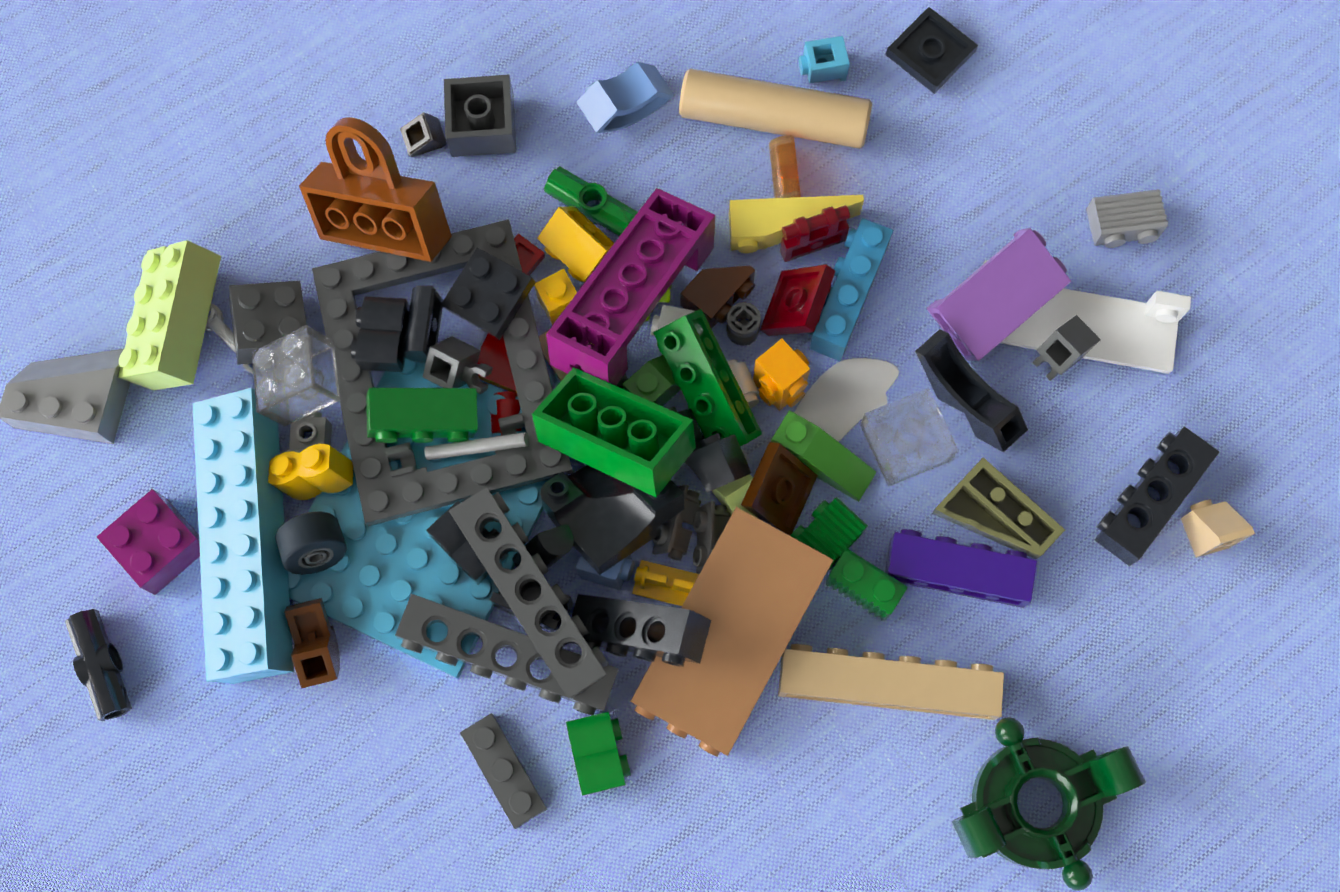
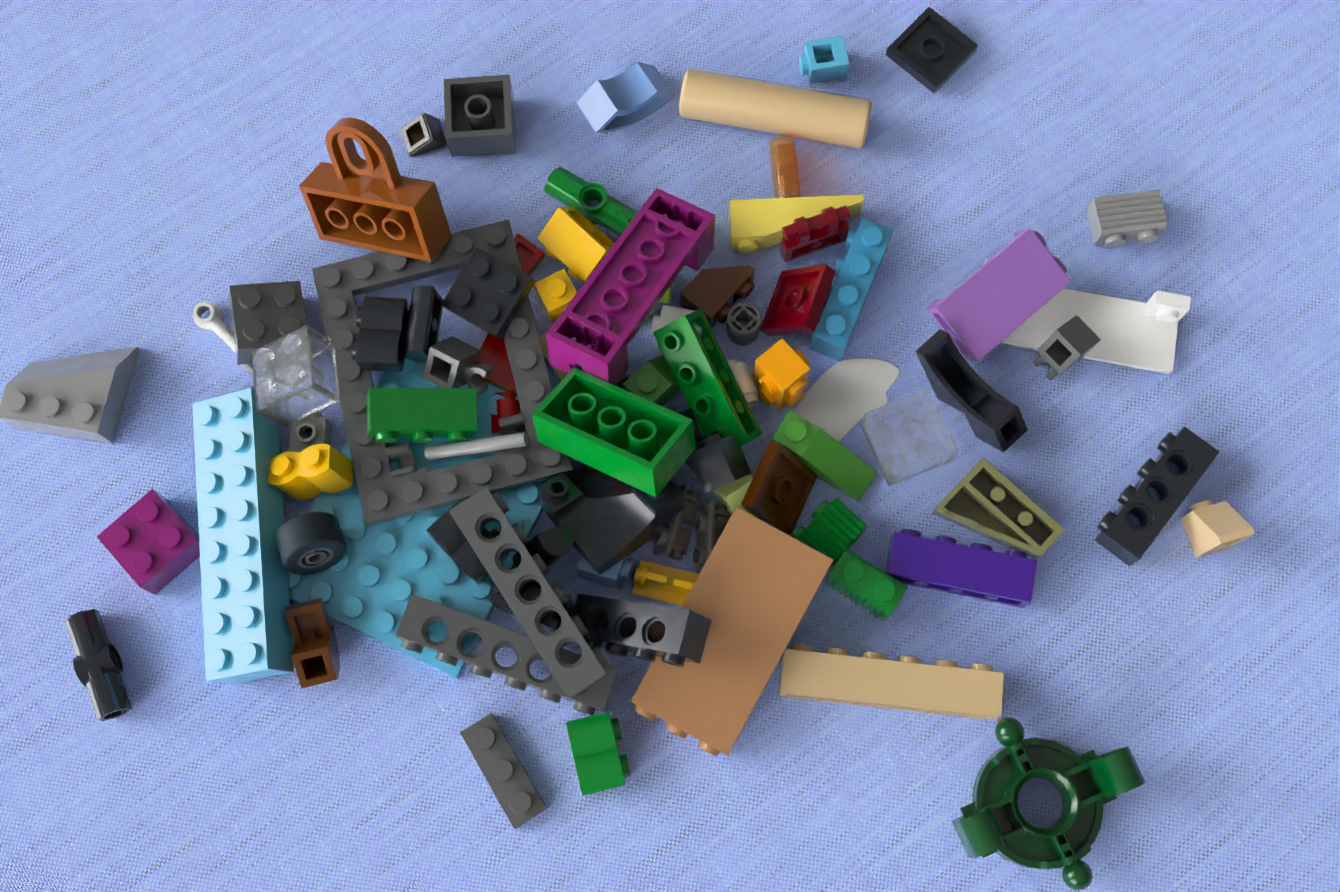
(169, 316): yellowish green piece -> none

